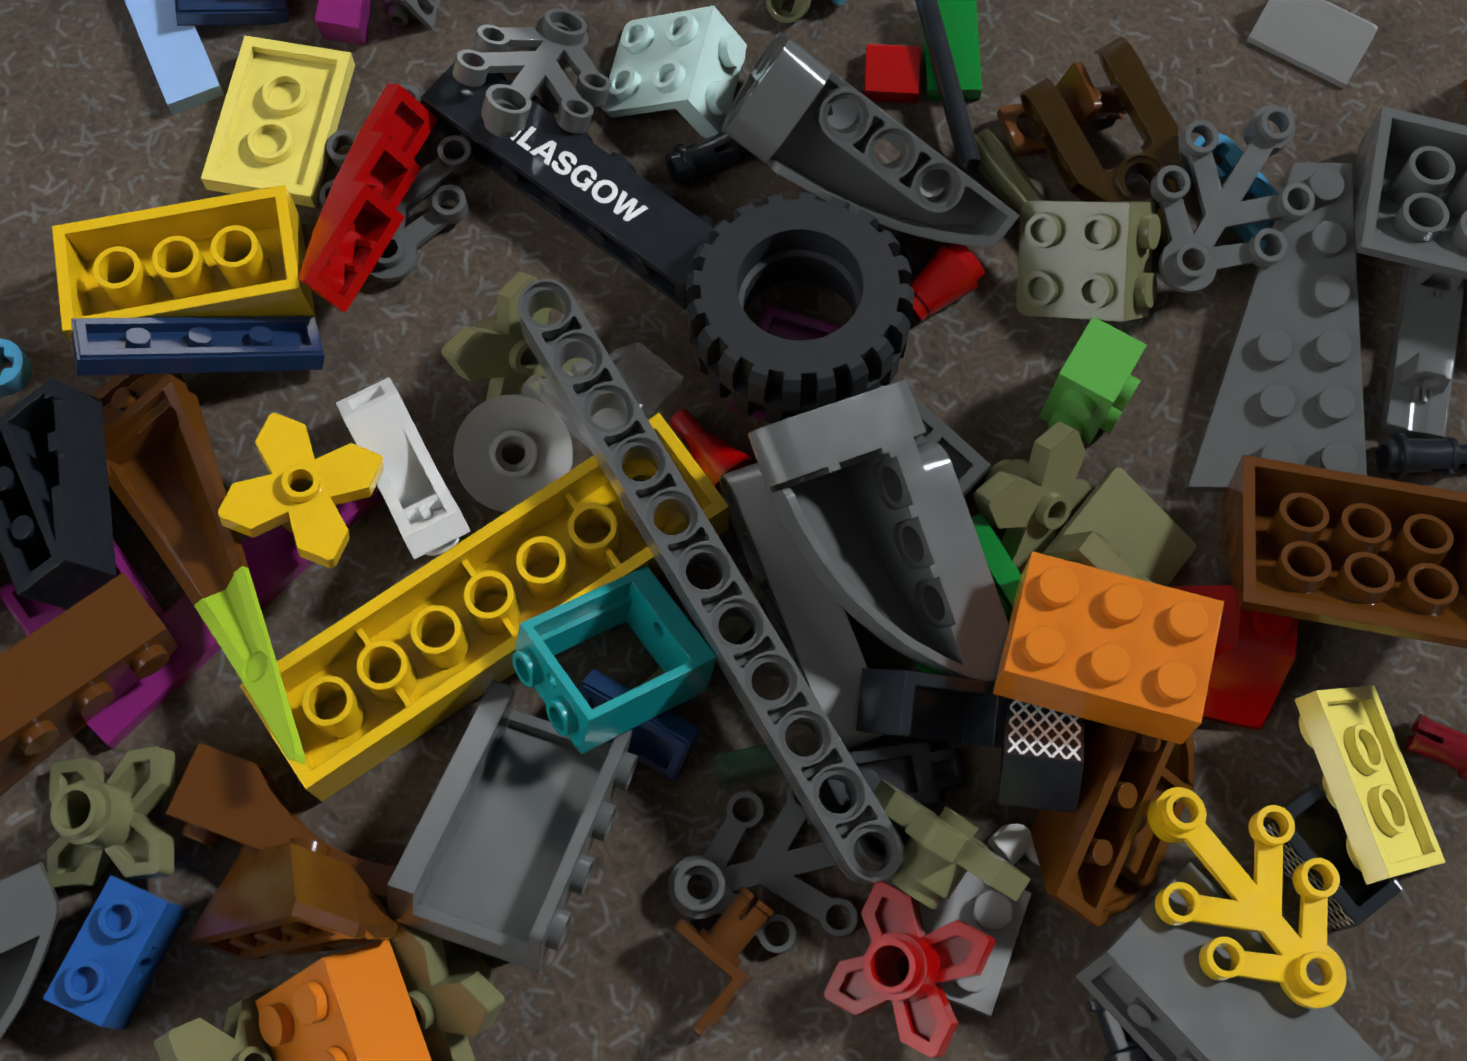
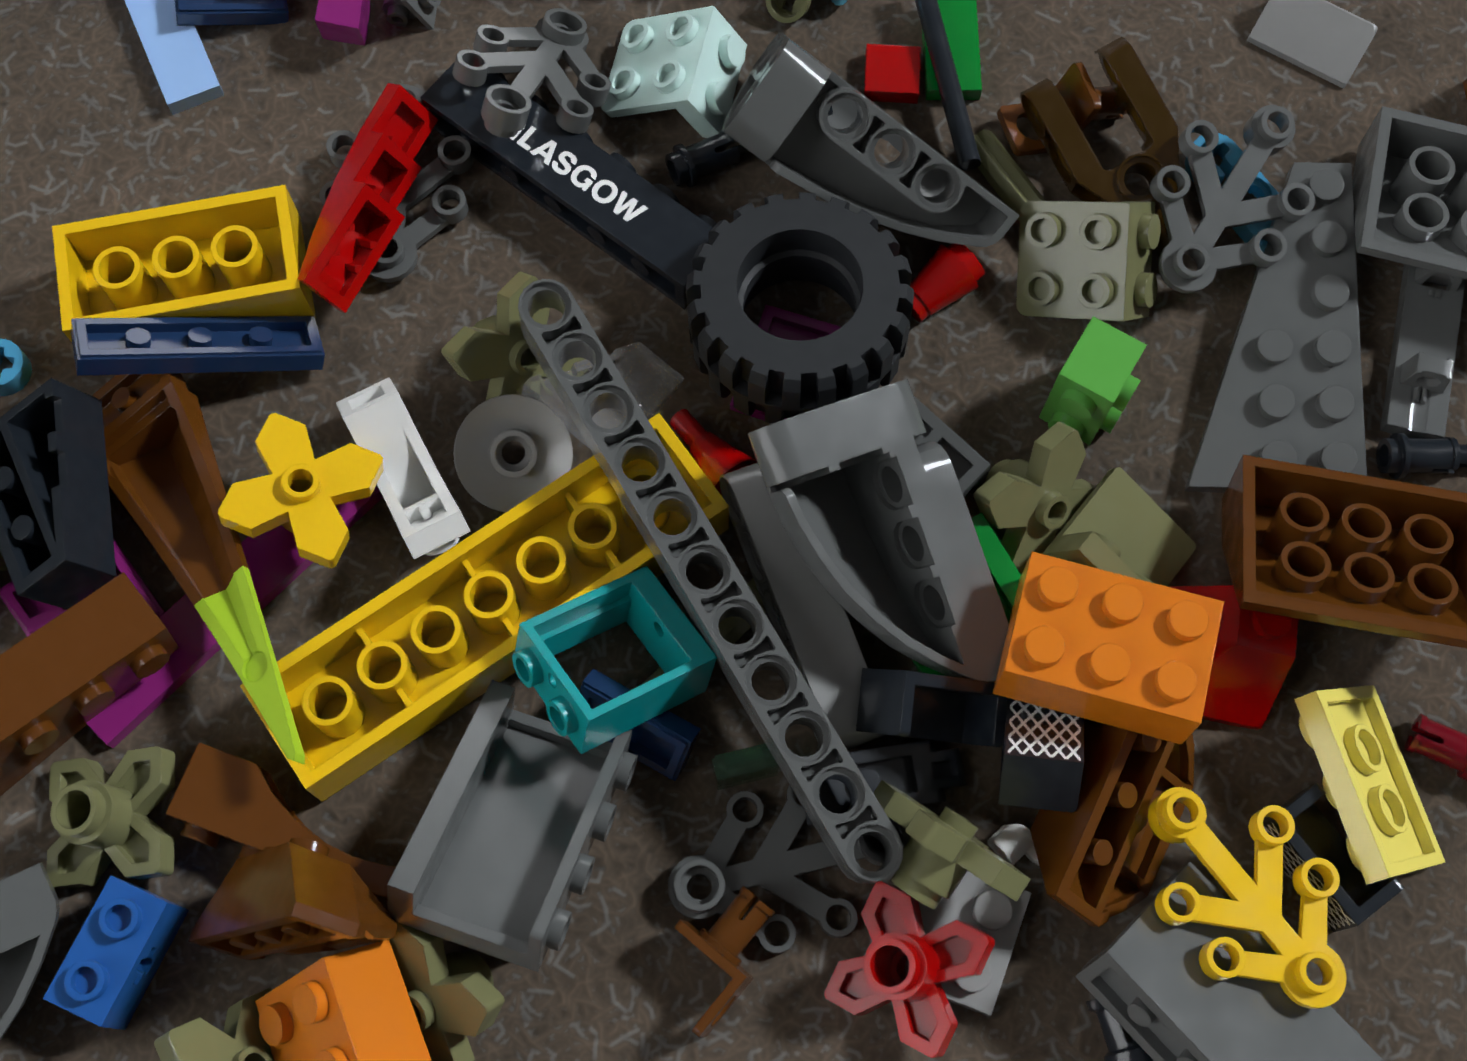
(278, 119): light yellow plate -> none

